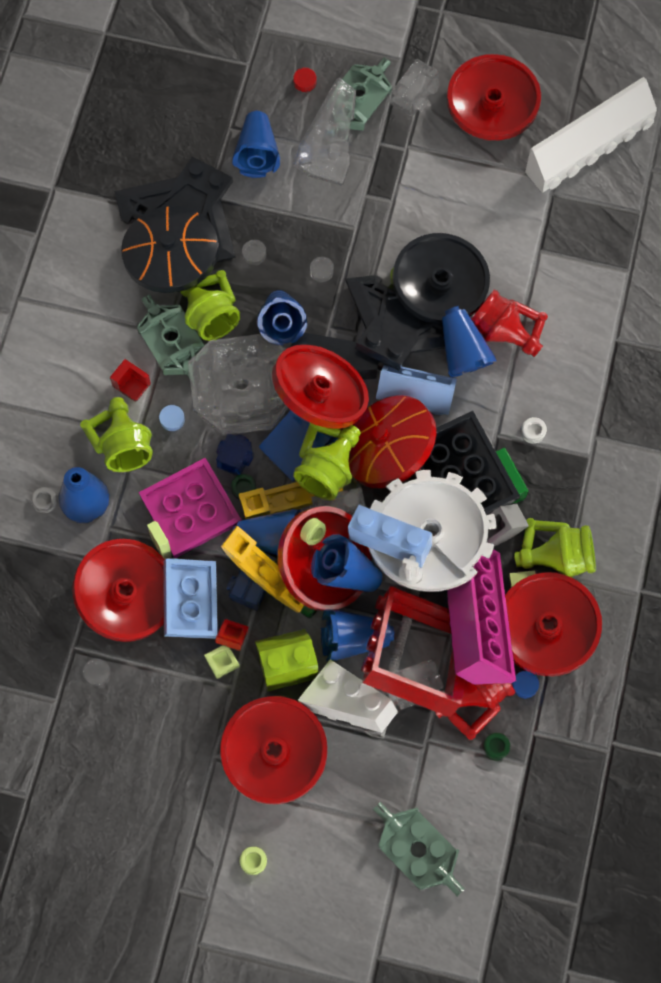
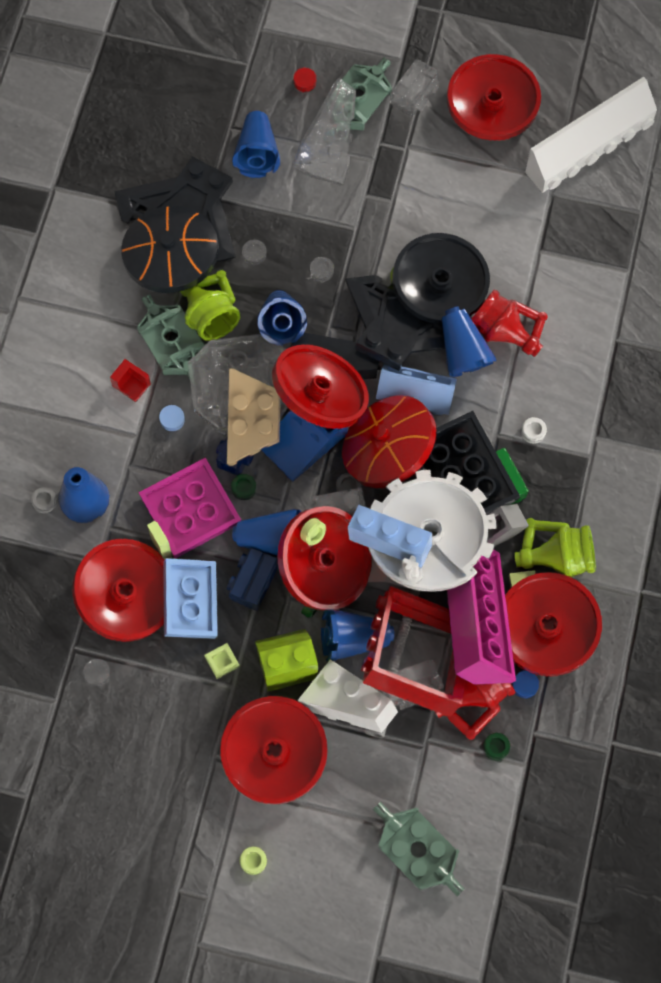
(124, 442): lime piece -> none
(232, 634): red tile -> none
(251, 416): none -> tan wing
(258, 567): yellow slope -> none
(275, 500): yellow slope -> none
(326, 467): lime piece -> none
(344, 566): blue cone -> none

